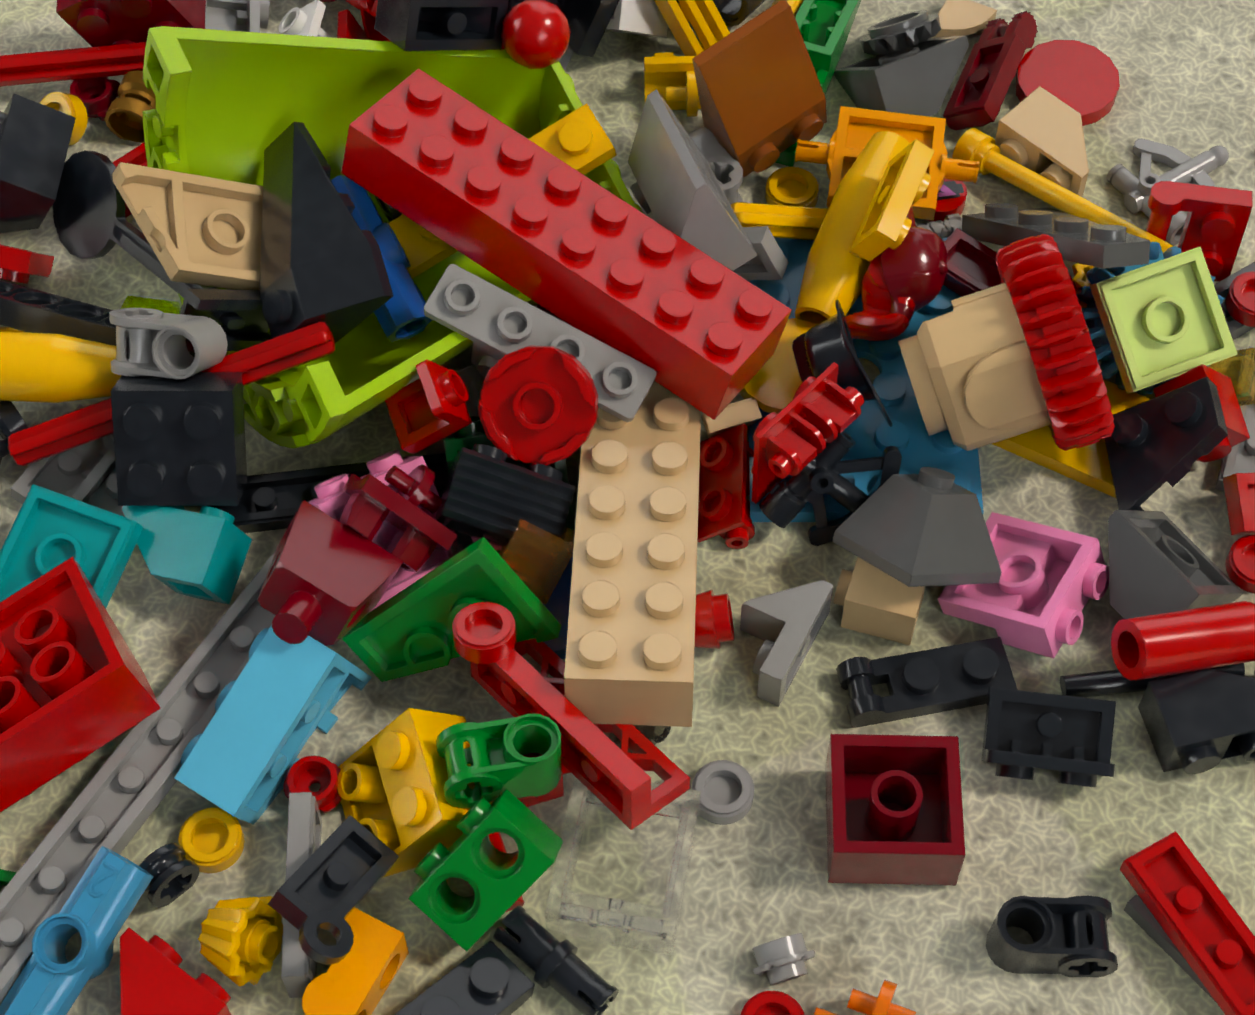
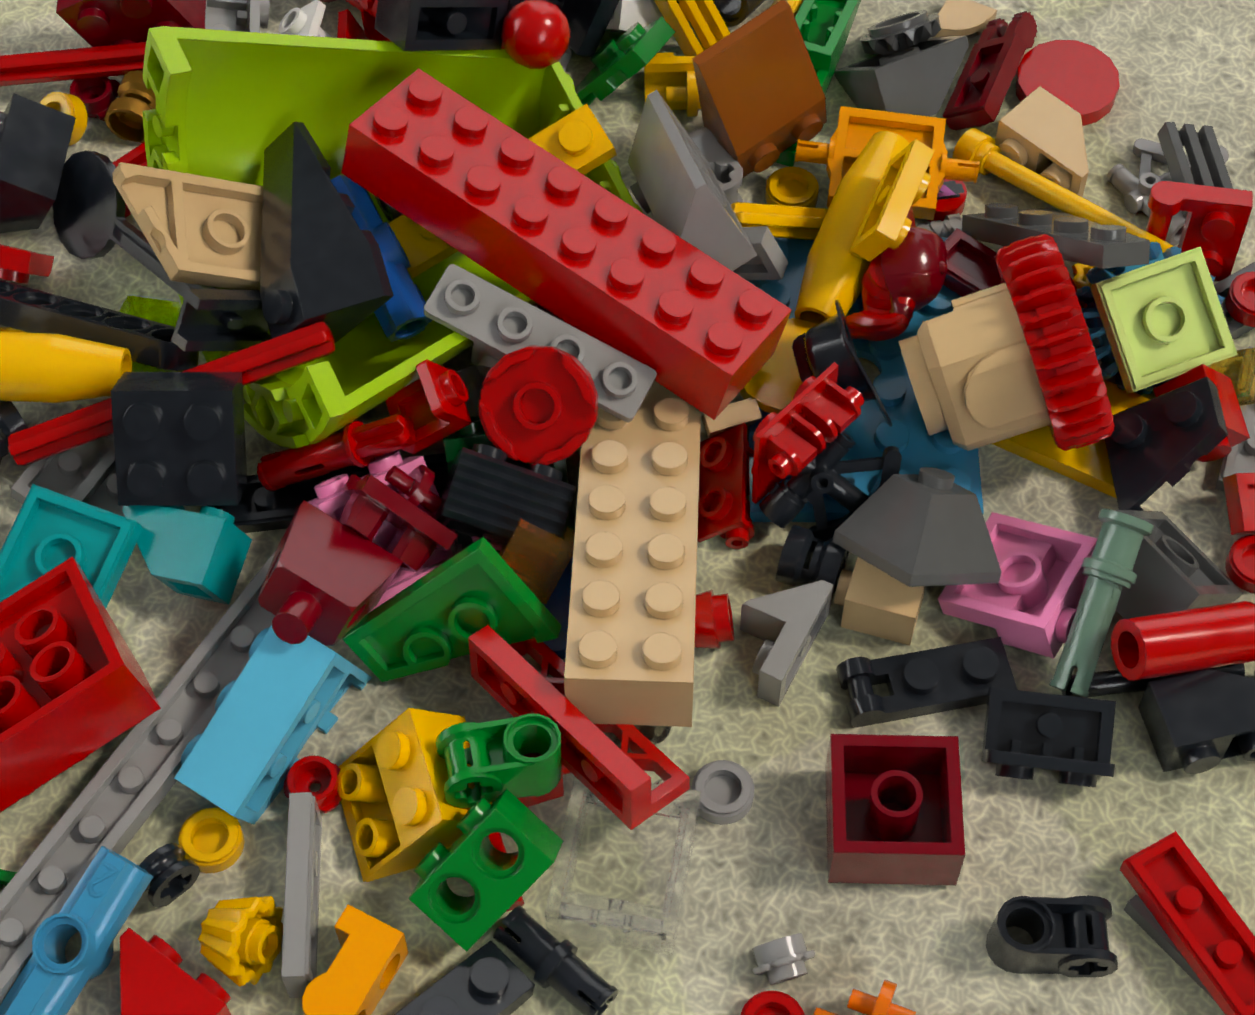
(156, 345): light grey piece -> none
(331, 887): black hinge -> none
(353, 446): none -> red axle
(484, 632): red tile -> none
(622, 59): none -> green wing
(825, 564): none -> black wheel
(1107, 573): none -> sand green pin
(1203, 153): none -> dark grey tile

